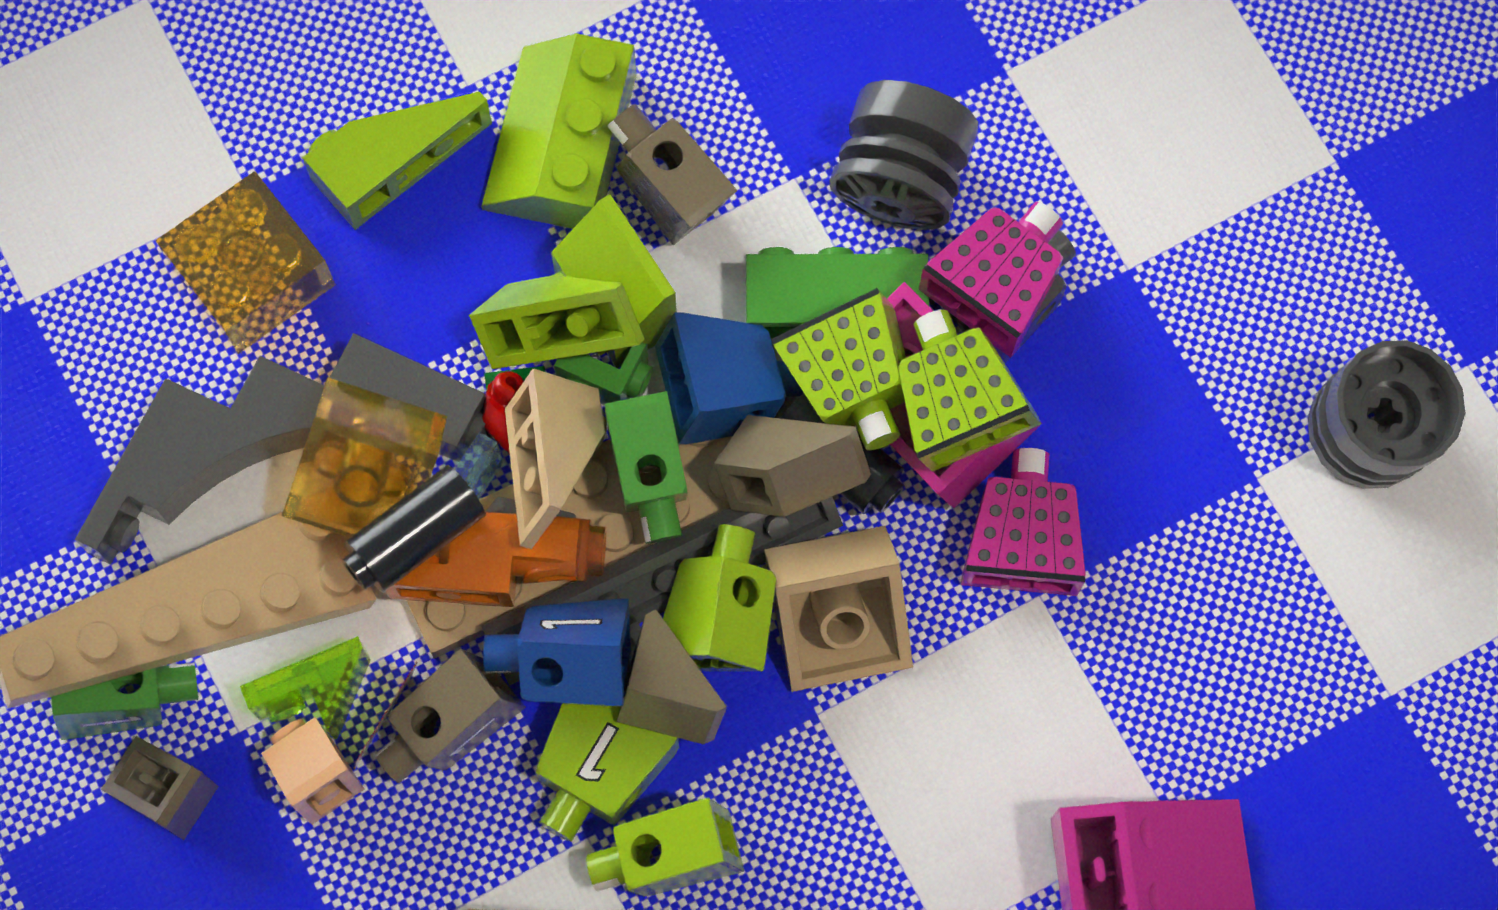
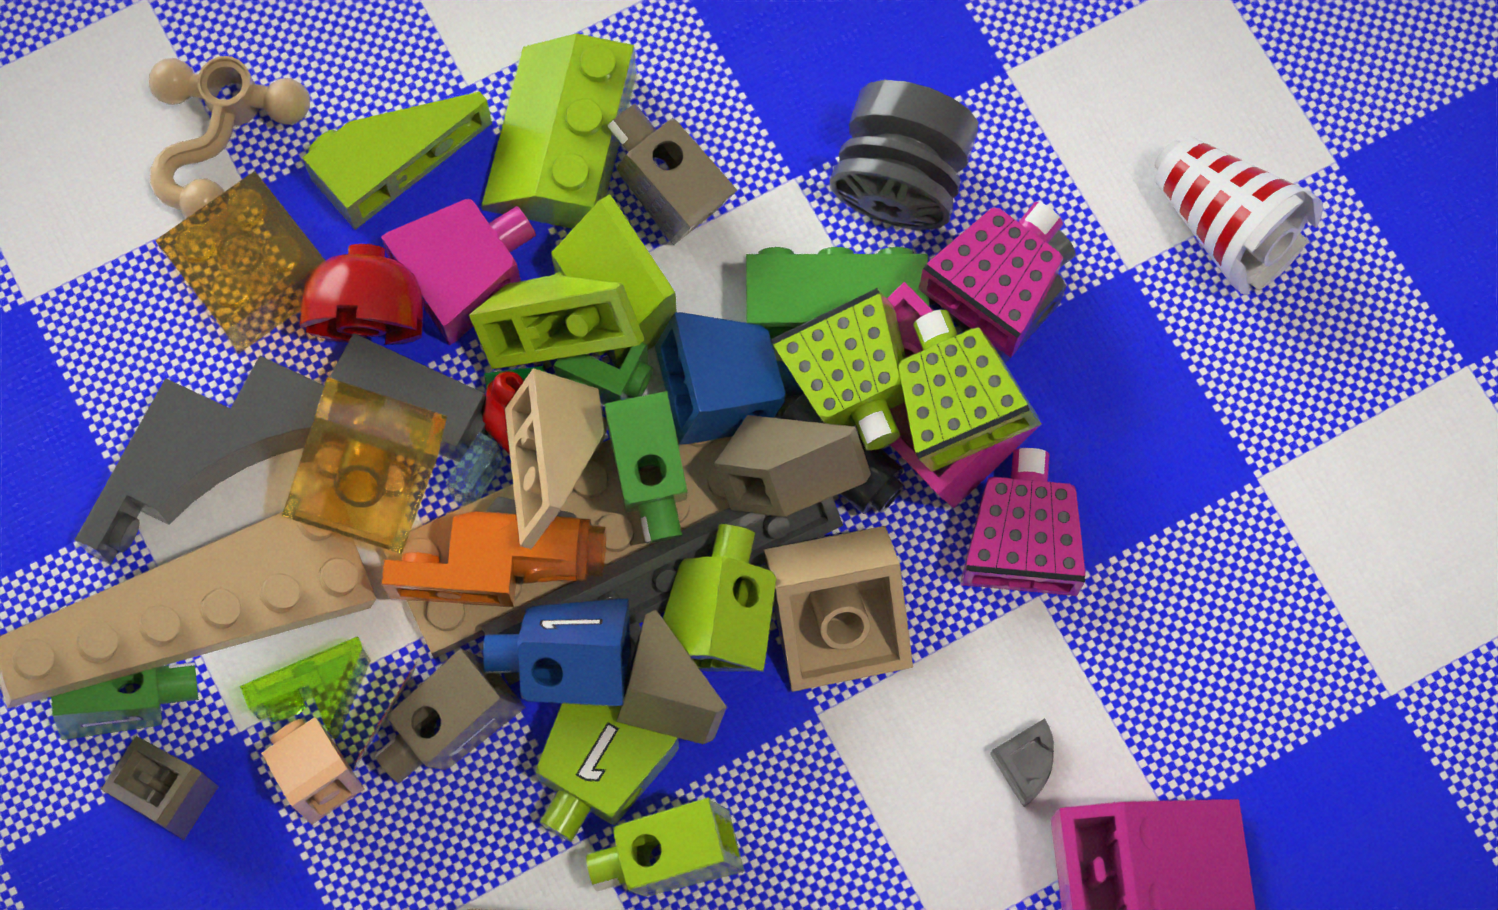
(175, 82): none -> tan piece
(363, 297): none -> red cylinder
(412, 530): black brick -> none
(459, 260): none -> dark pink torso
(1027, 761): none -> flat silver tile
(1237, 210): none -> white cone
(1409, 394): dark grey wheel -> none

